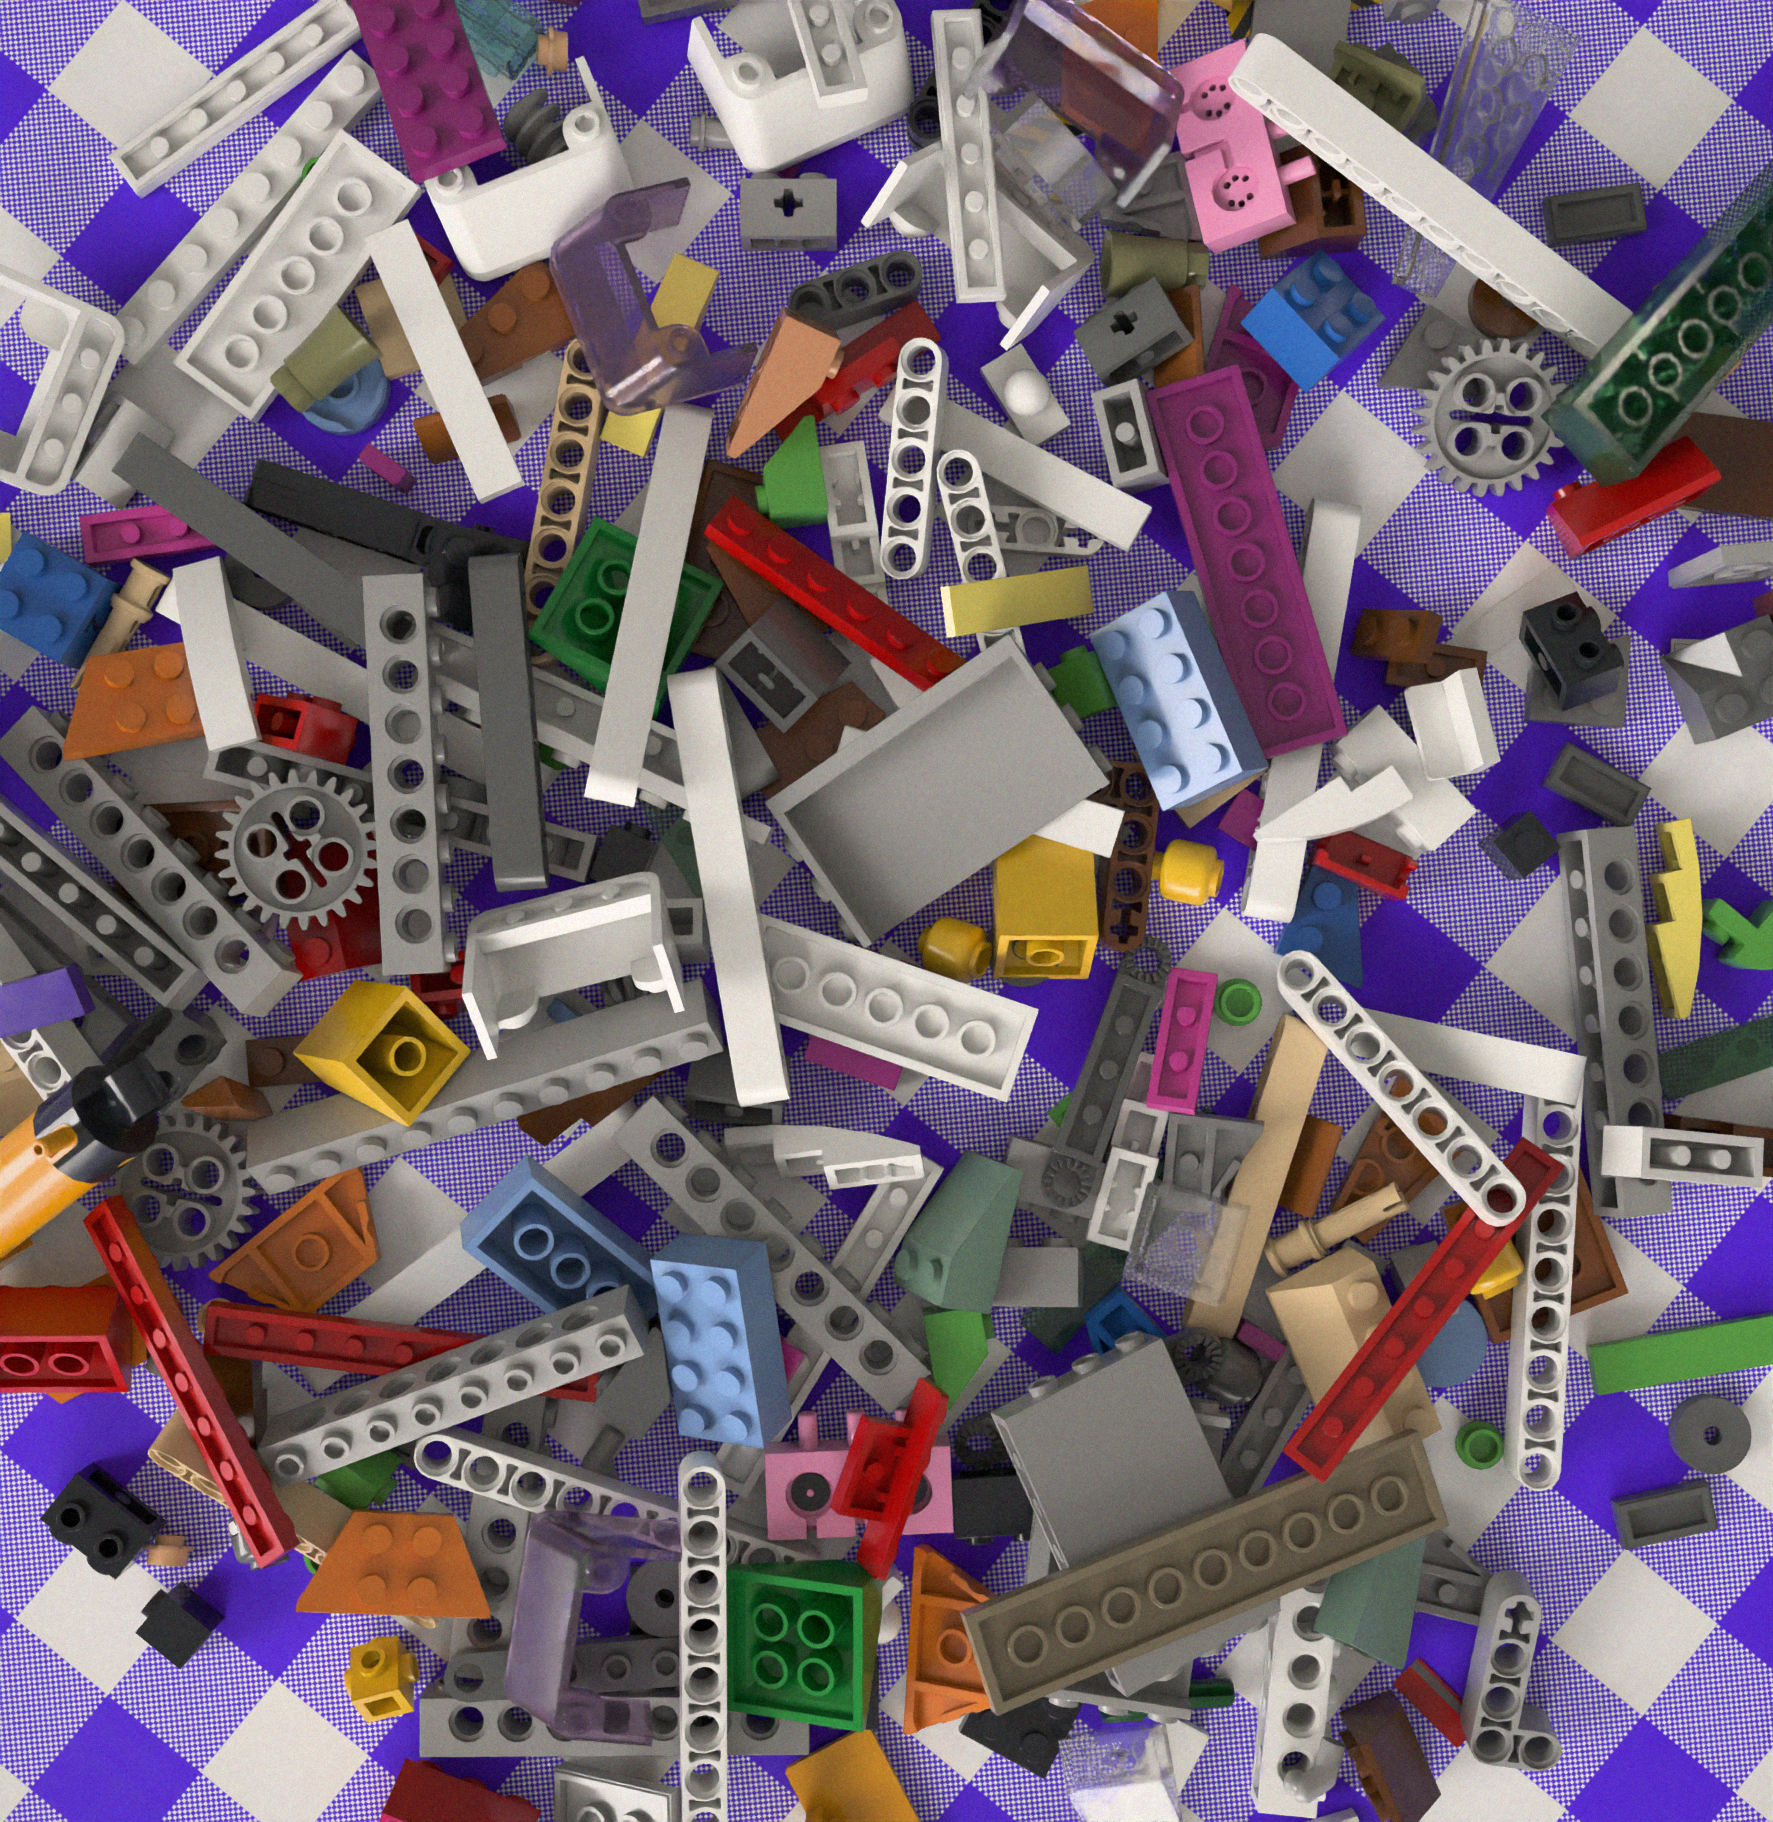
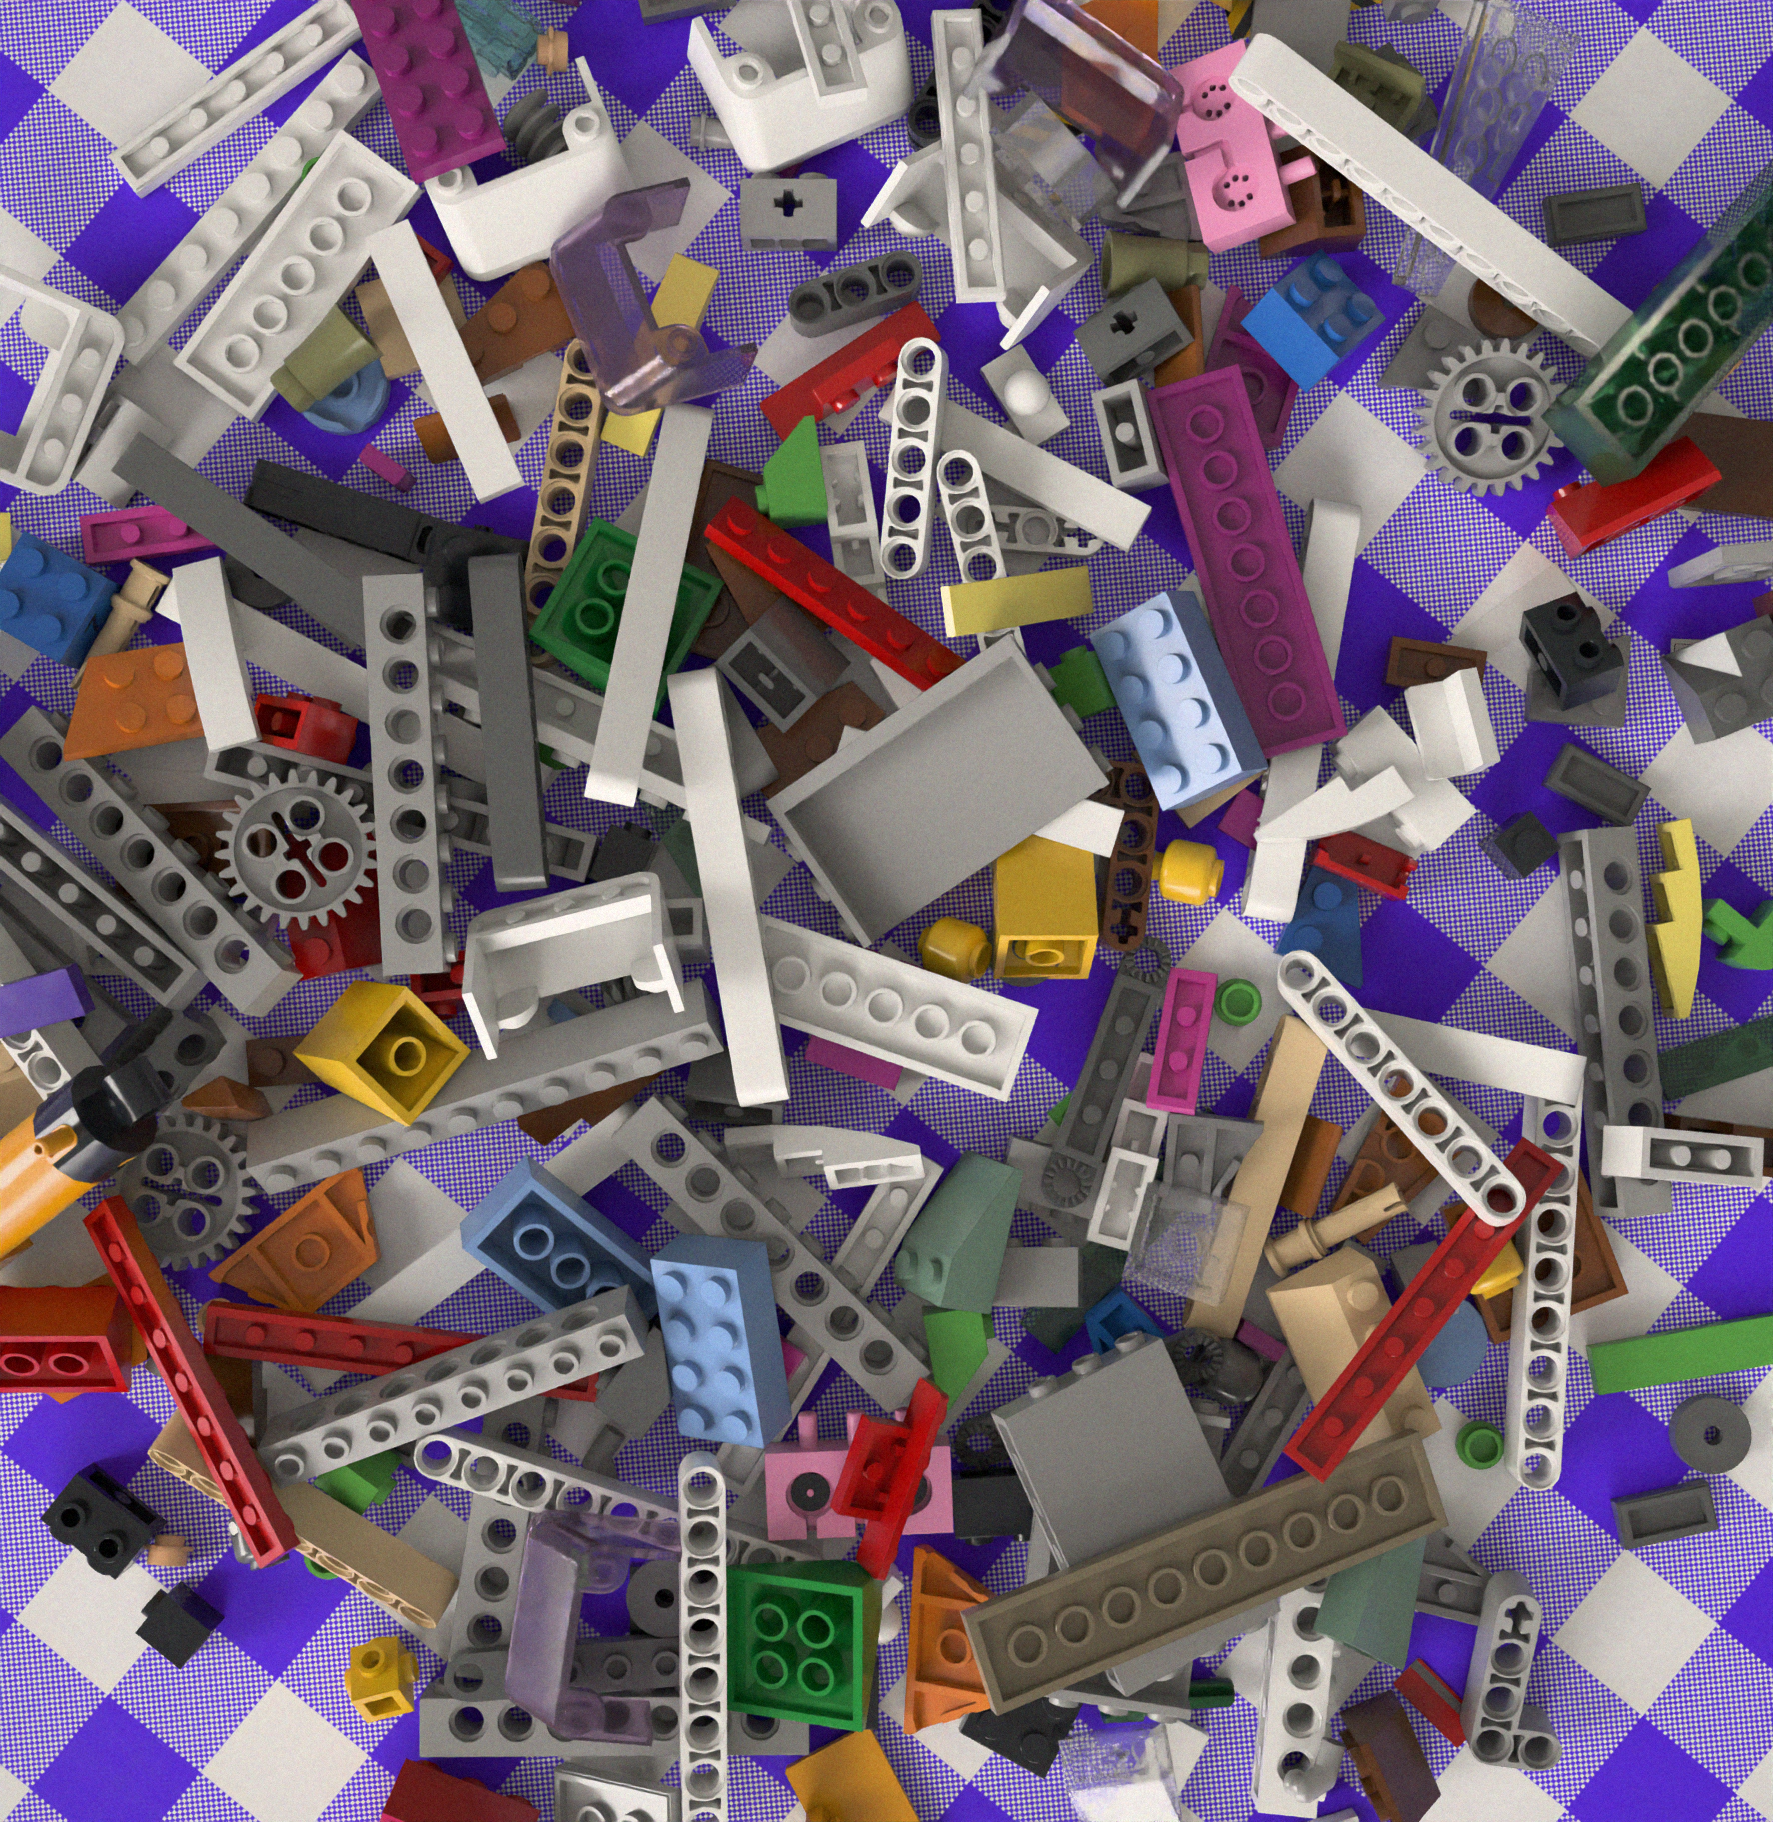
(397, 1567): orange wing -> none
(787, 374): nougat slope -> none
(1396, 635): reddish brown plate -> none

